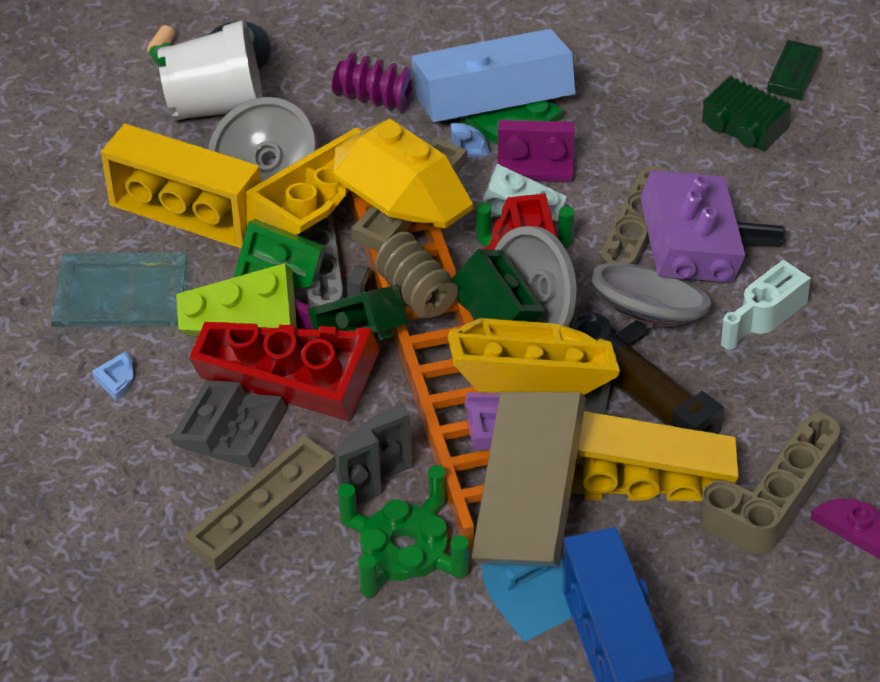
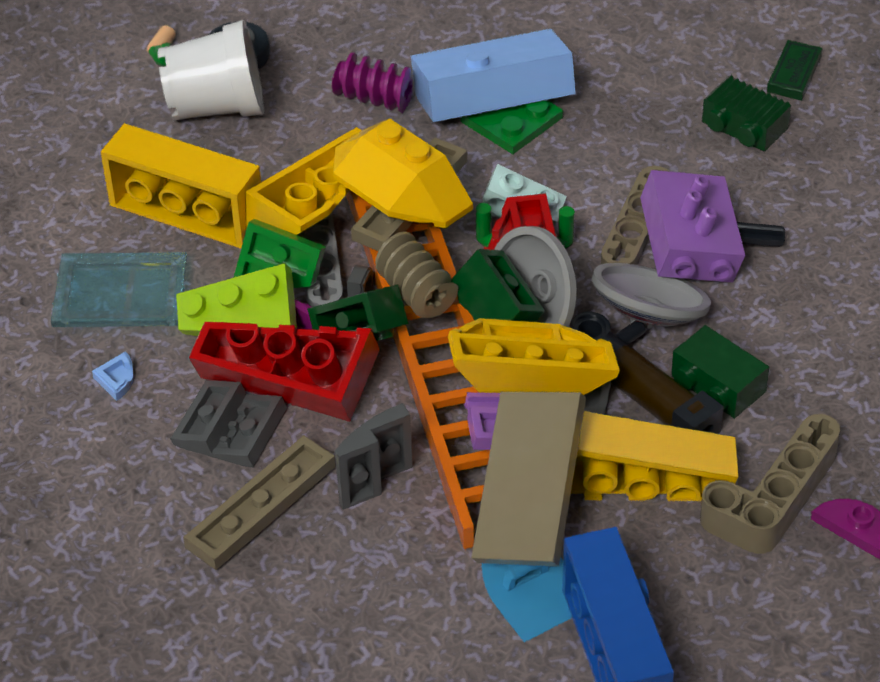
(265, 130): light grey dish -> none
(385, 561): green plate -> none
(469, 139): light blue tile -> none
(537, 149): magenta bracket -> none
(720, 370): none -> dark green brick
(767, 303): light aqua piece -> none

